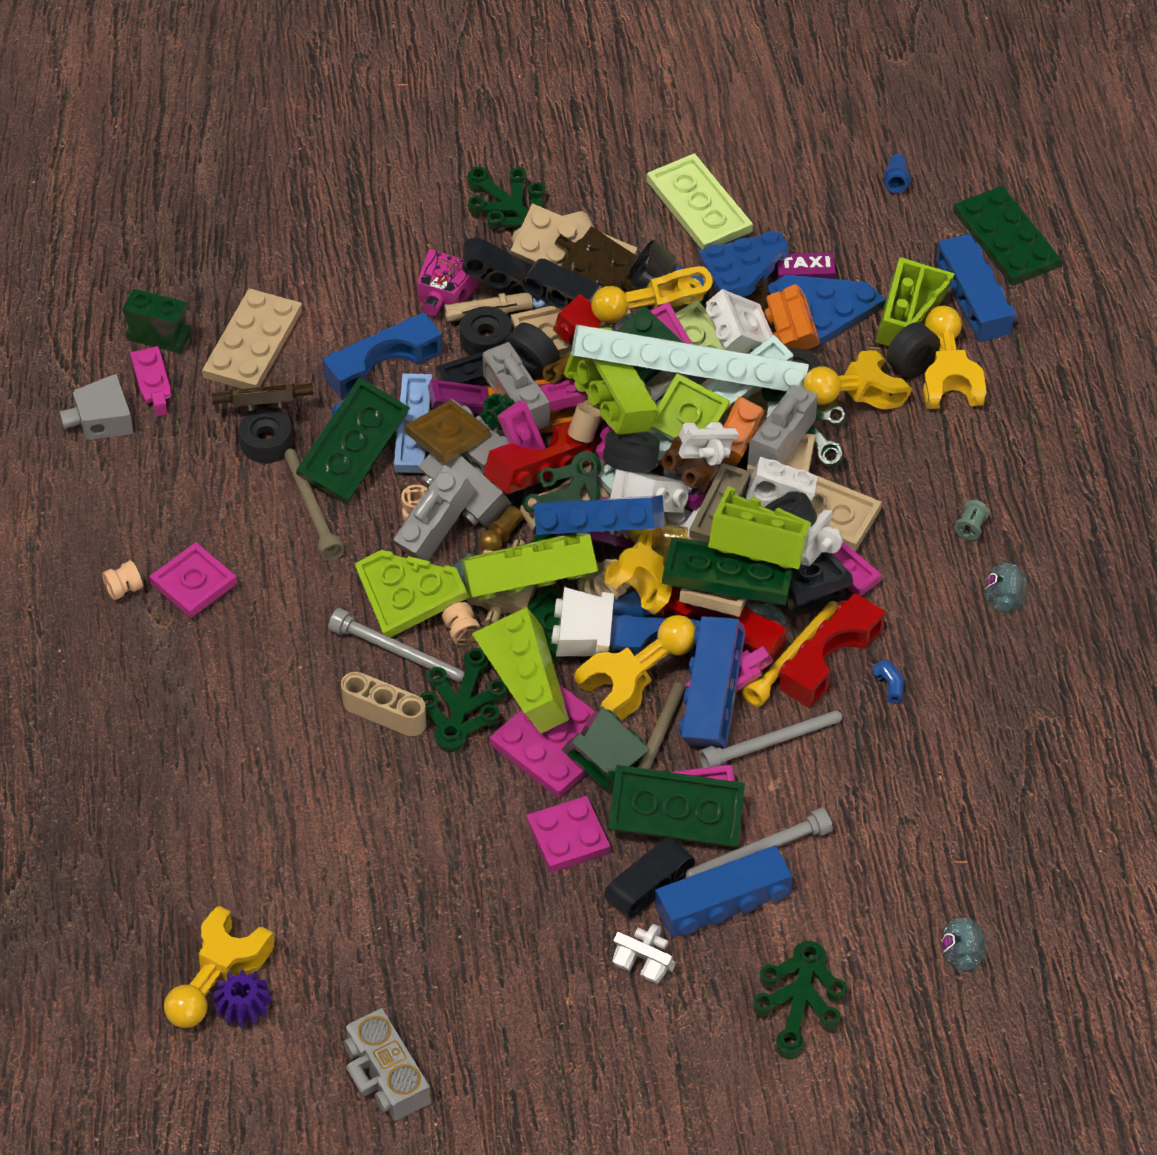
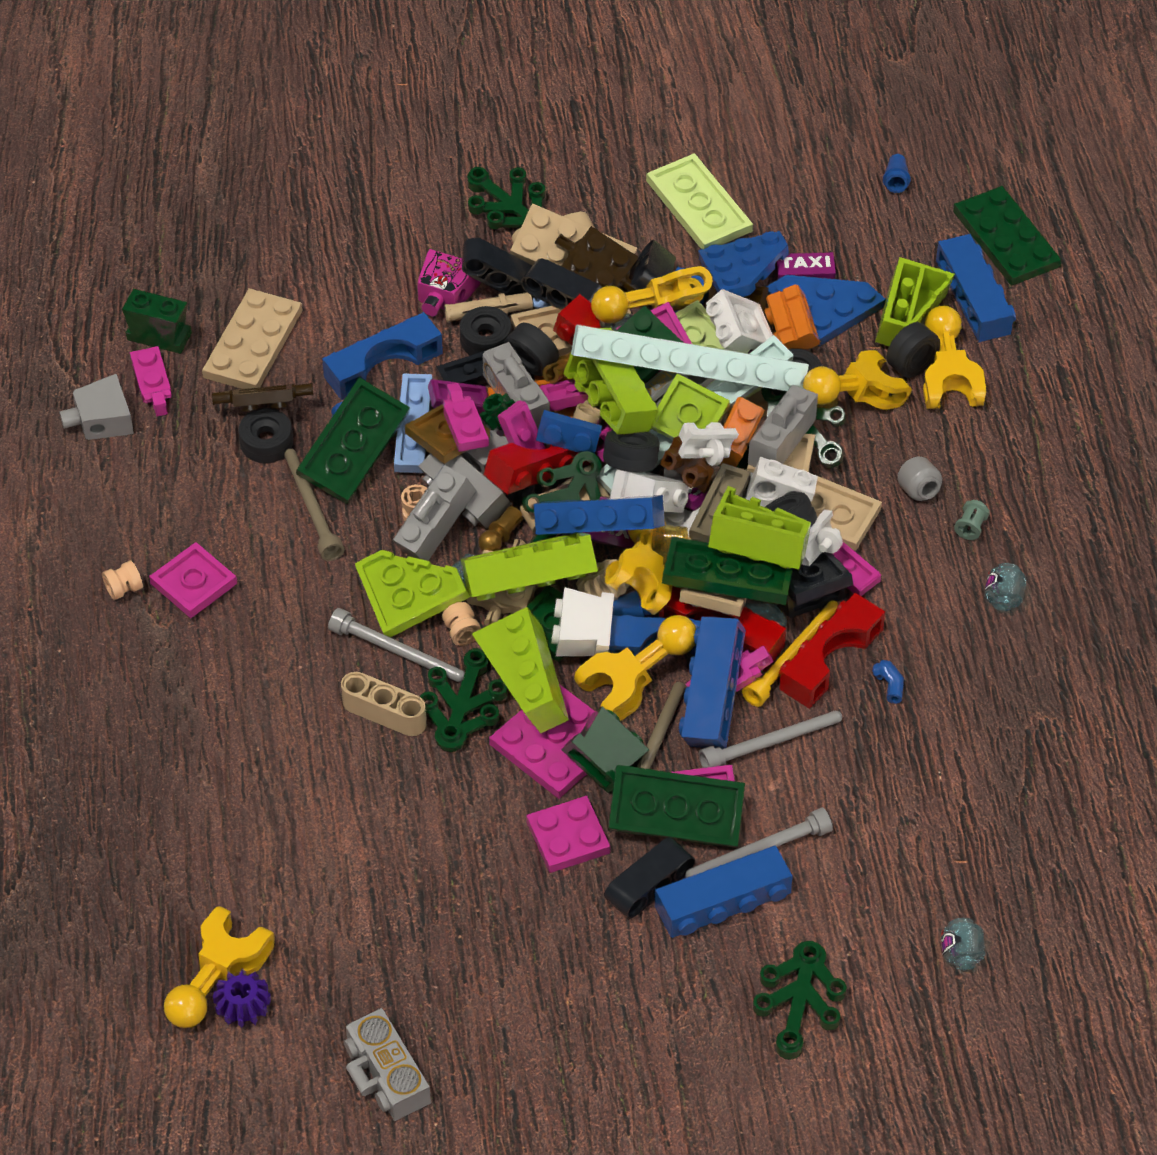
(464, 420): none -> dark pink hinge
(568, 432): none -> blue plate
(656, 961): white hips -> none
(919, 478): none -> light grey head

